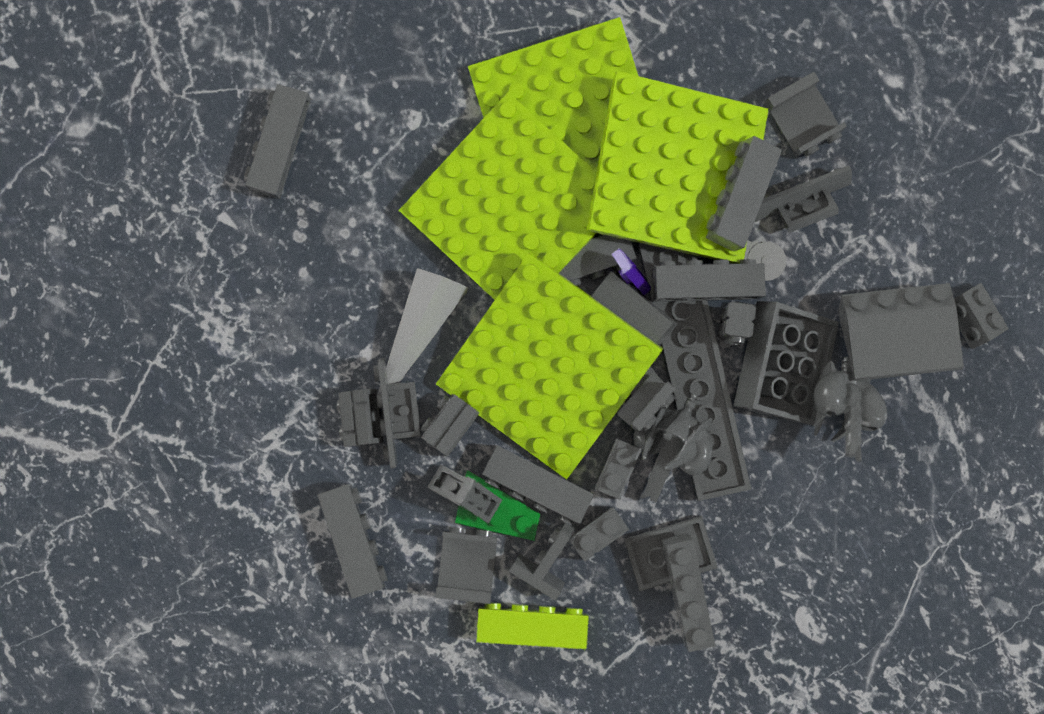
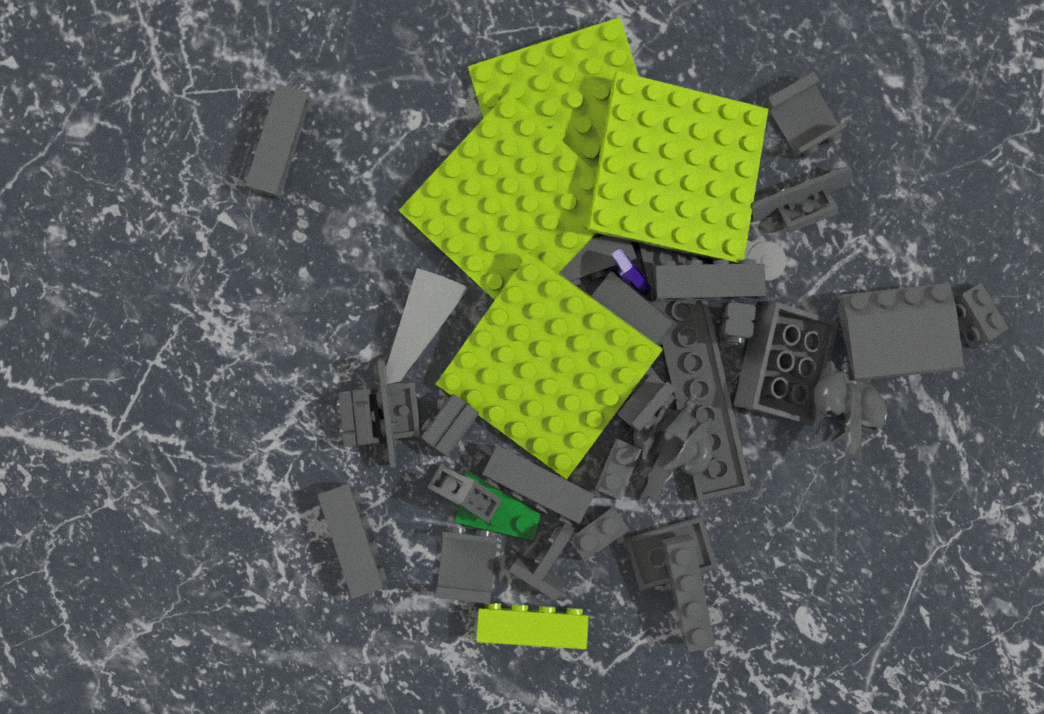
(743, 193): dark grey brick -> none

